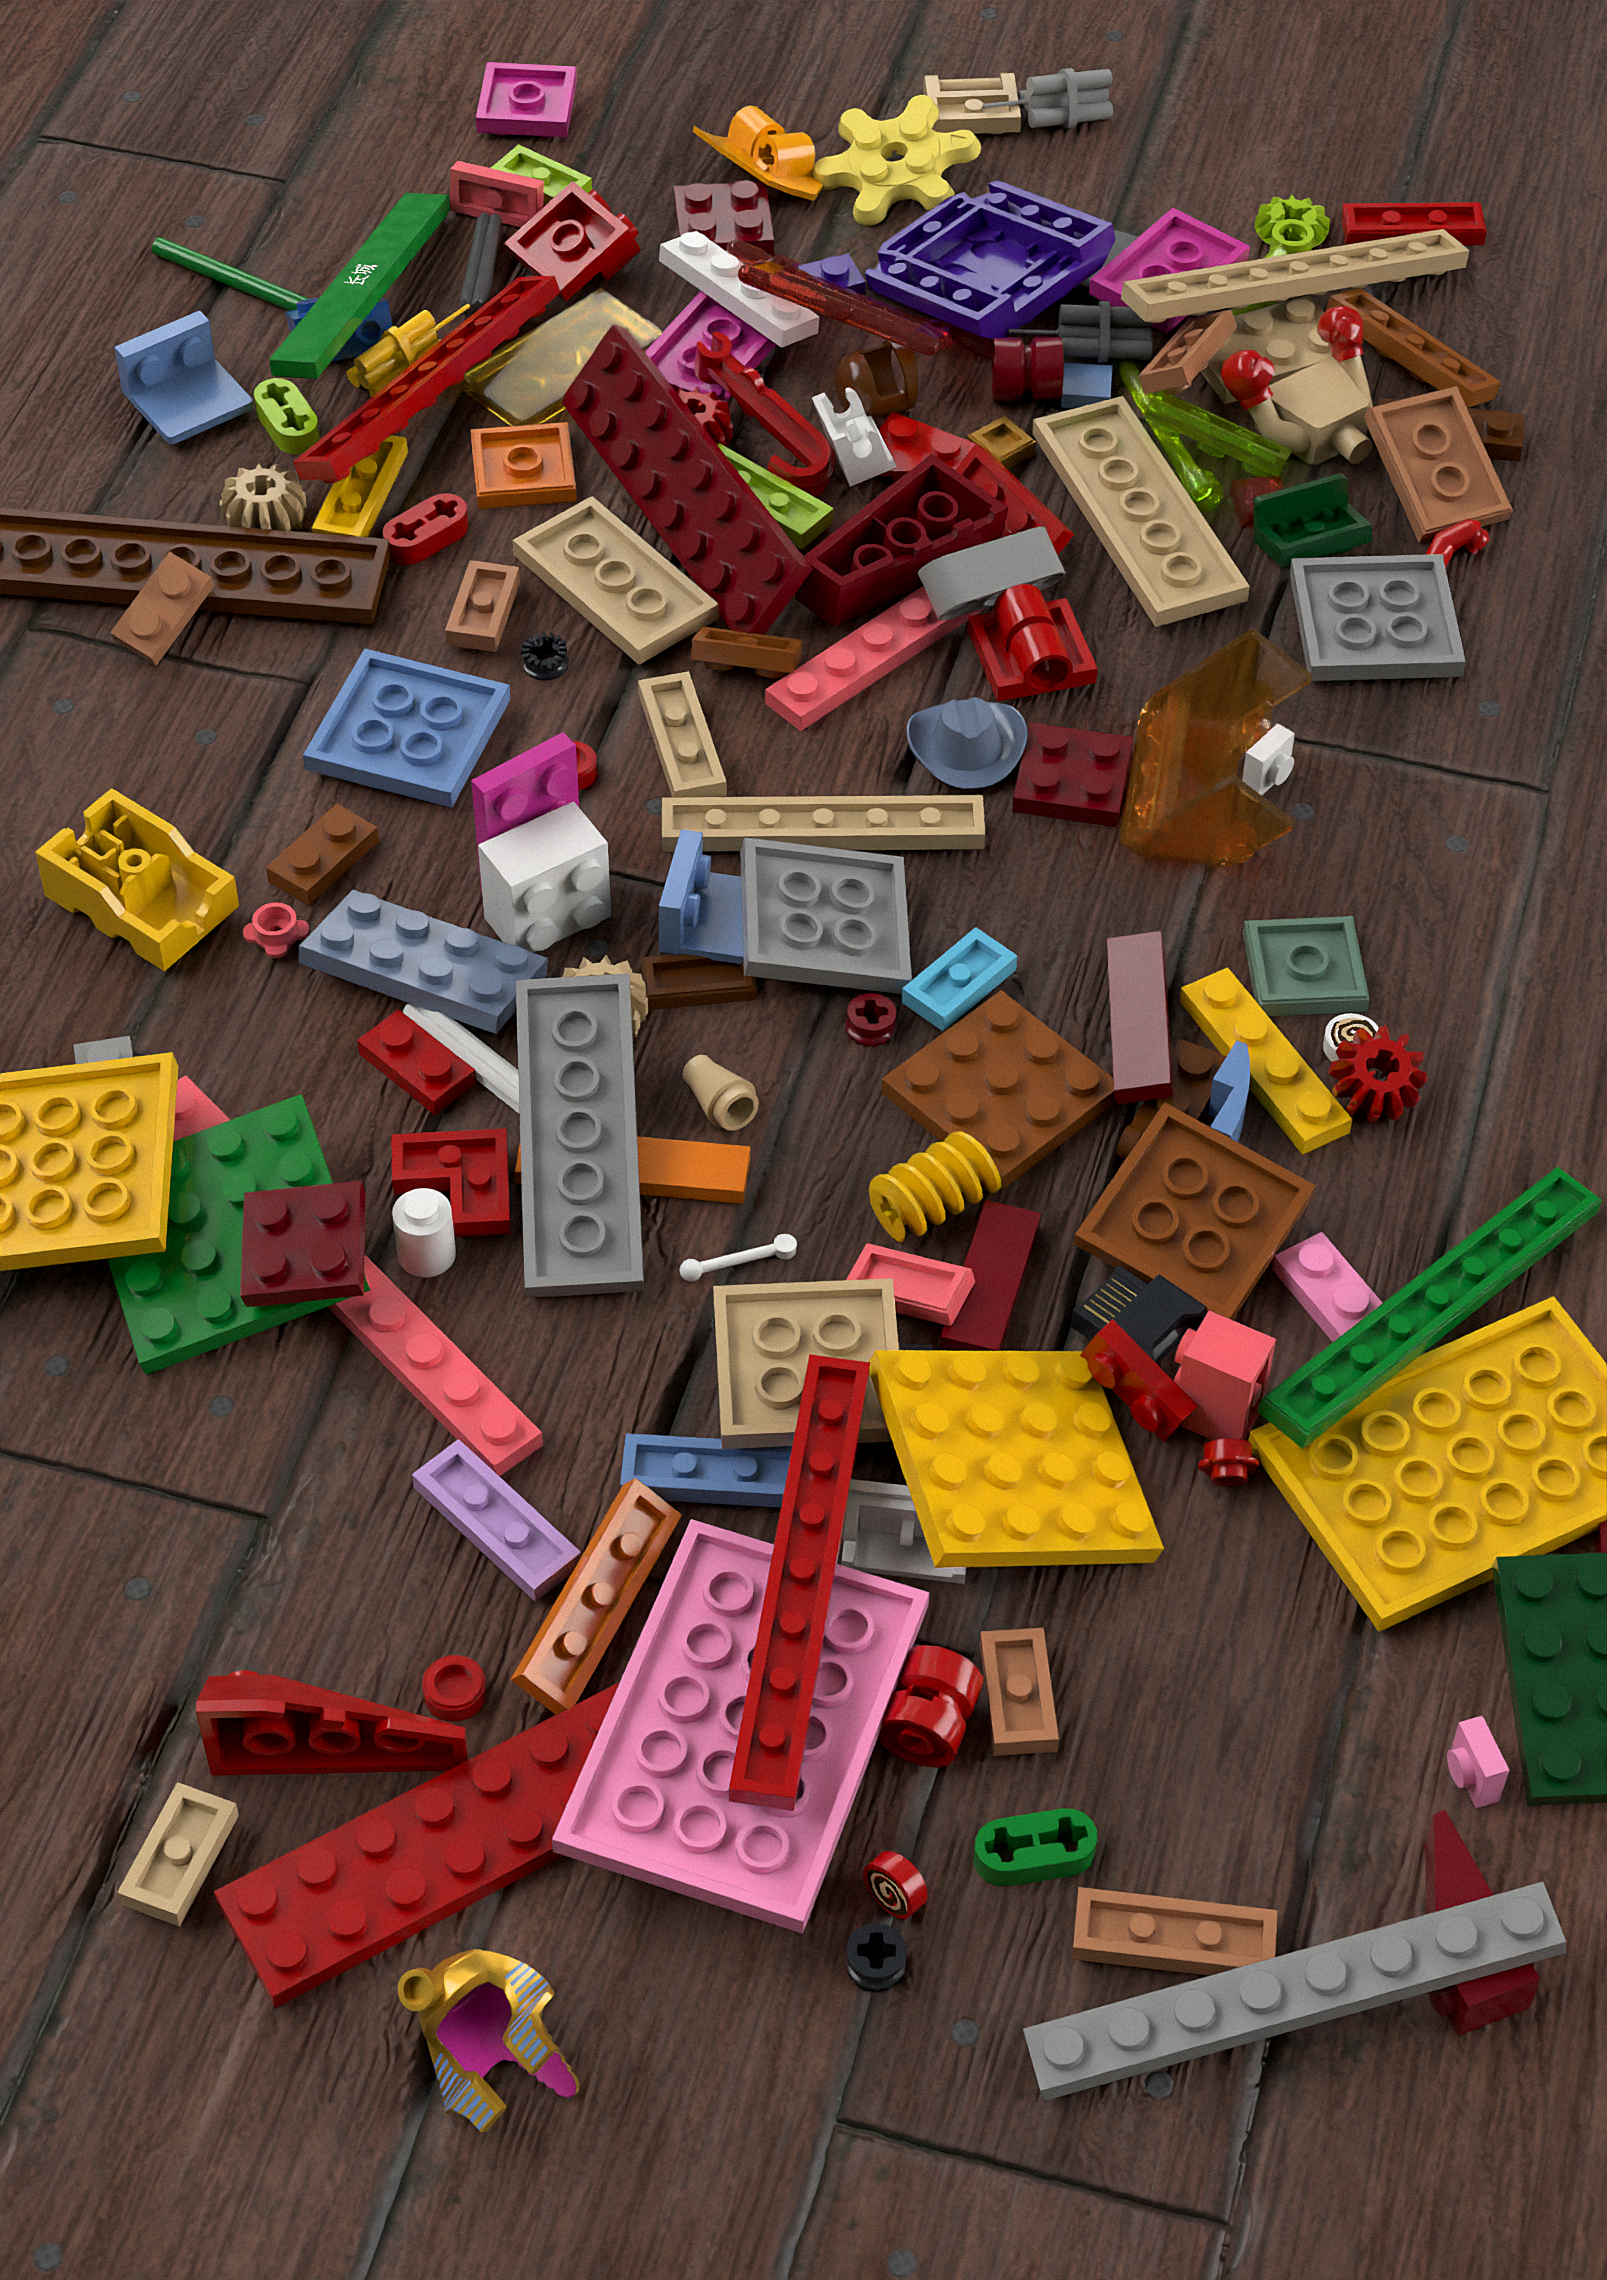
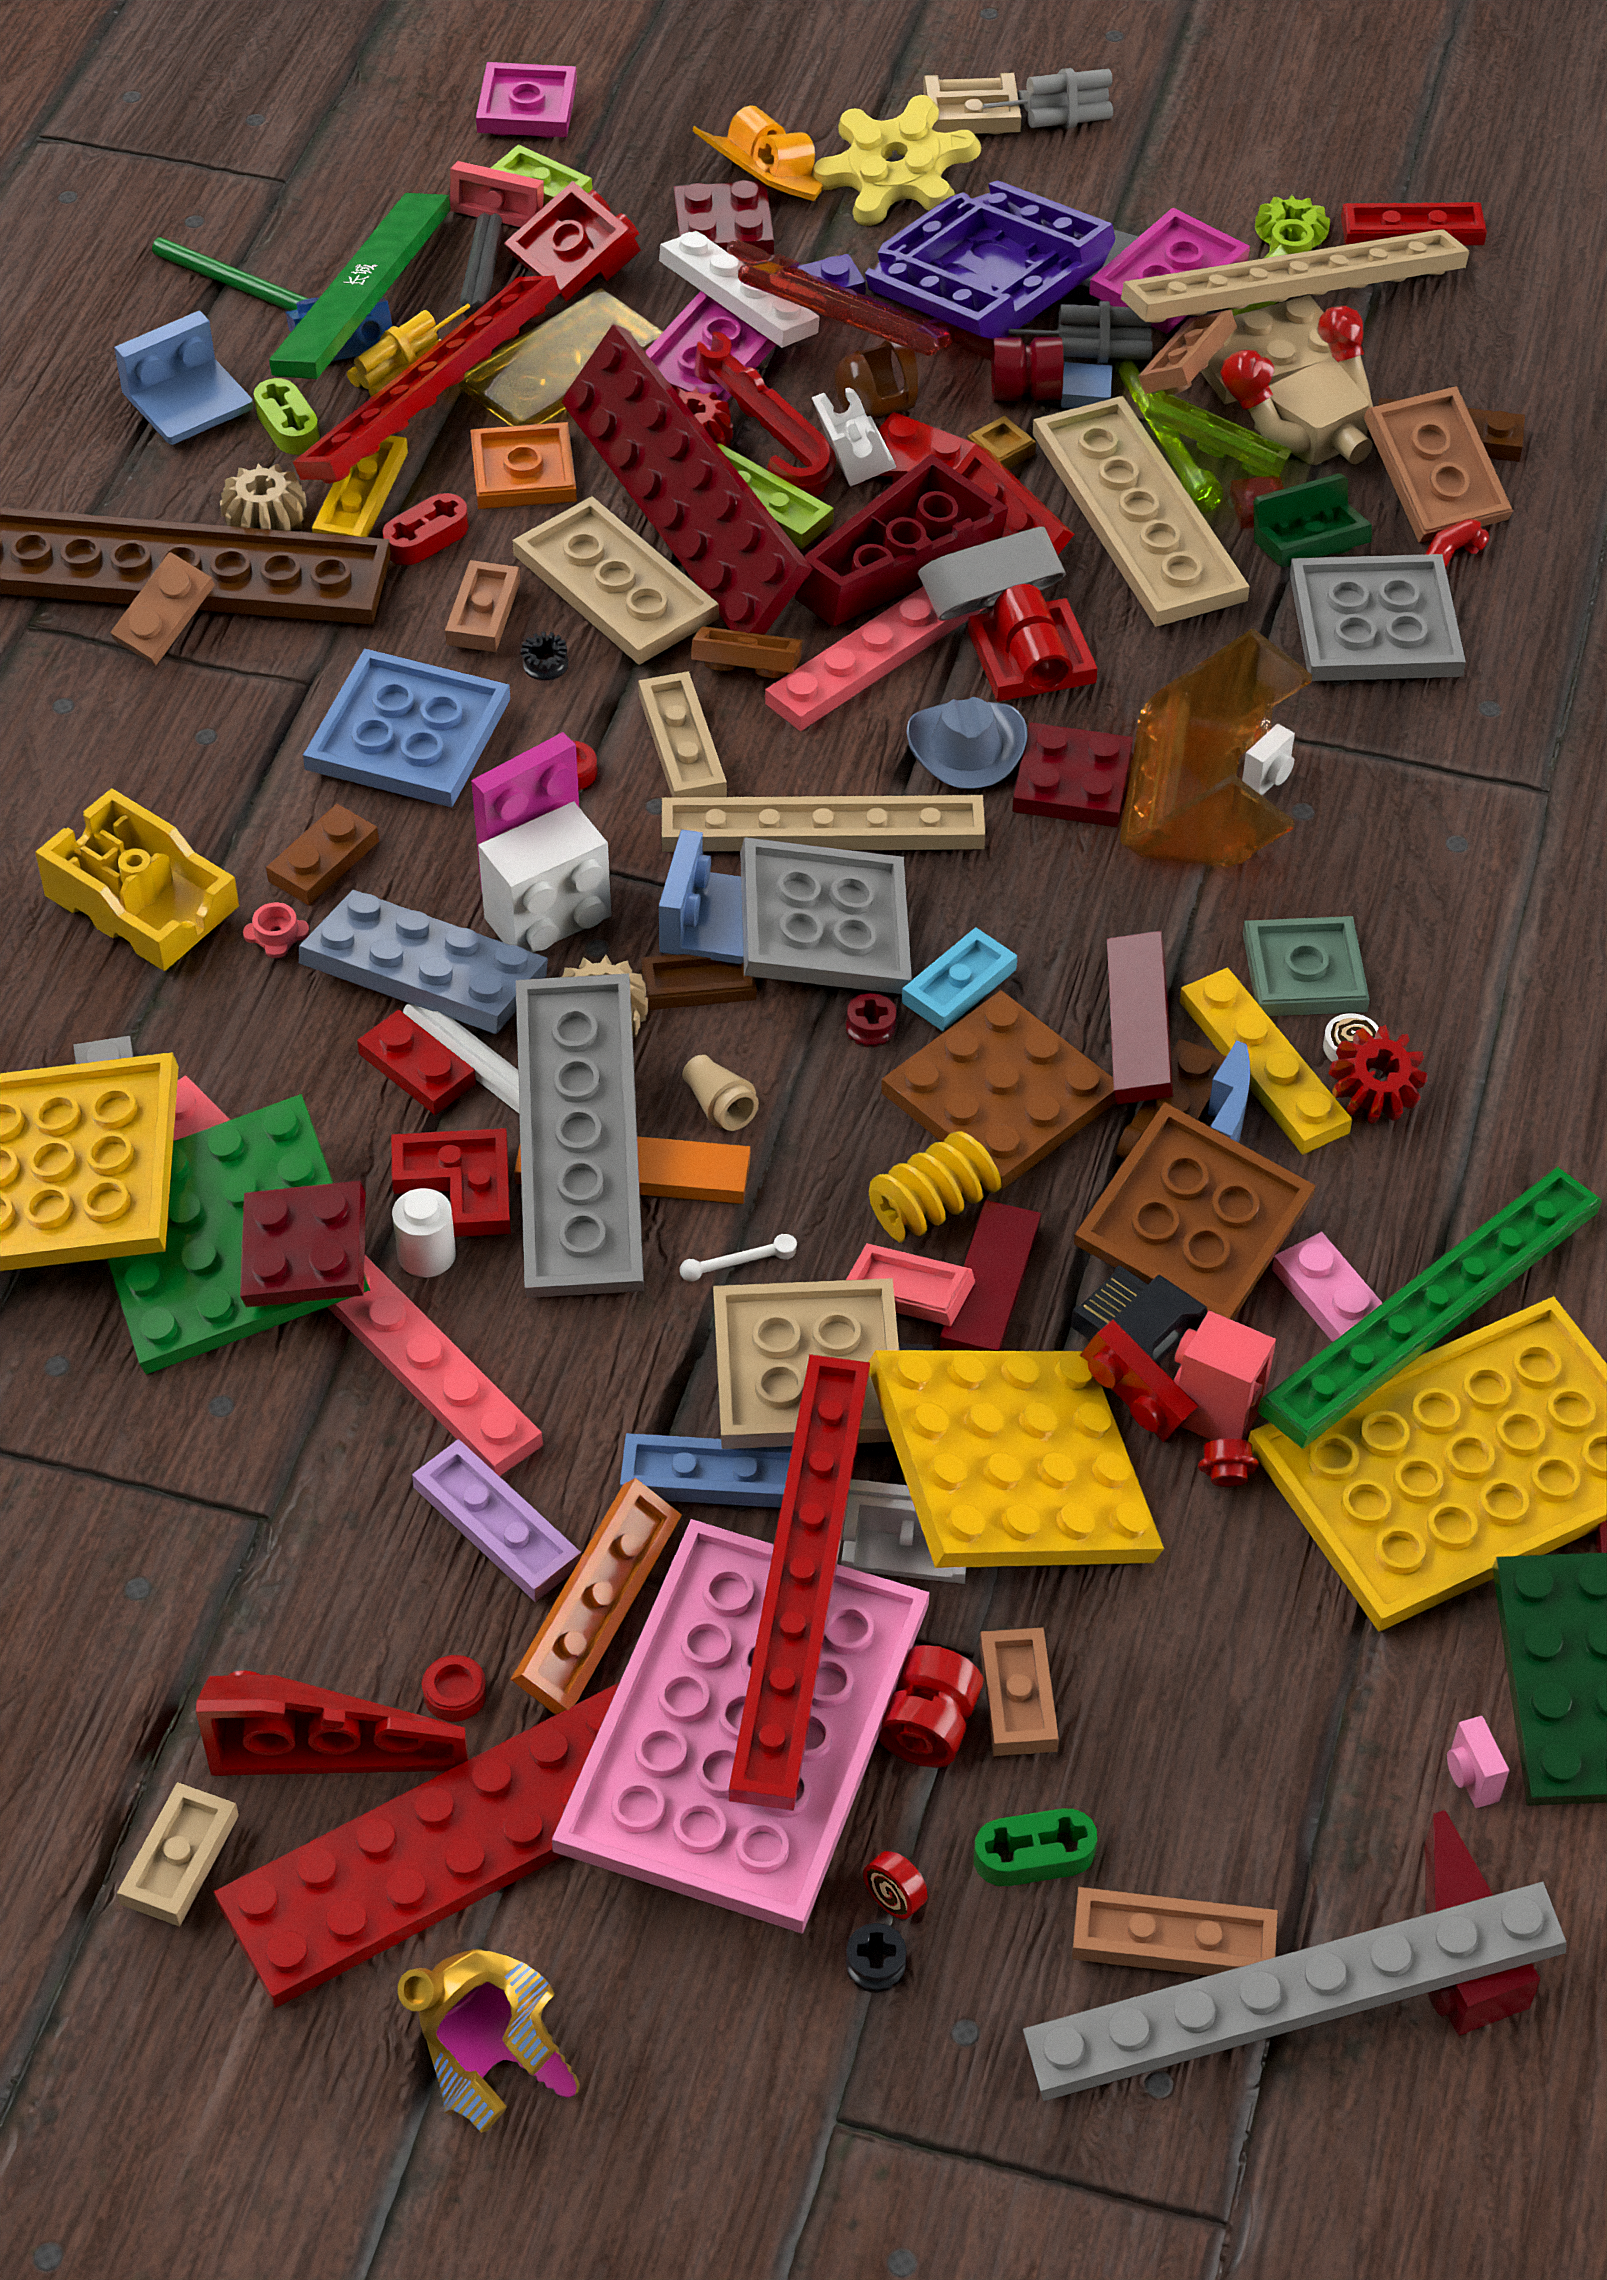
(1417, 350): dark orange plate -> none

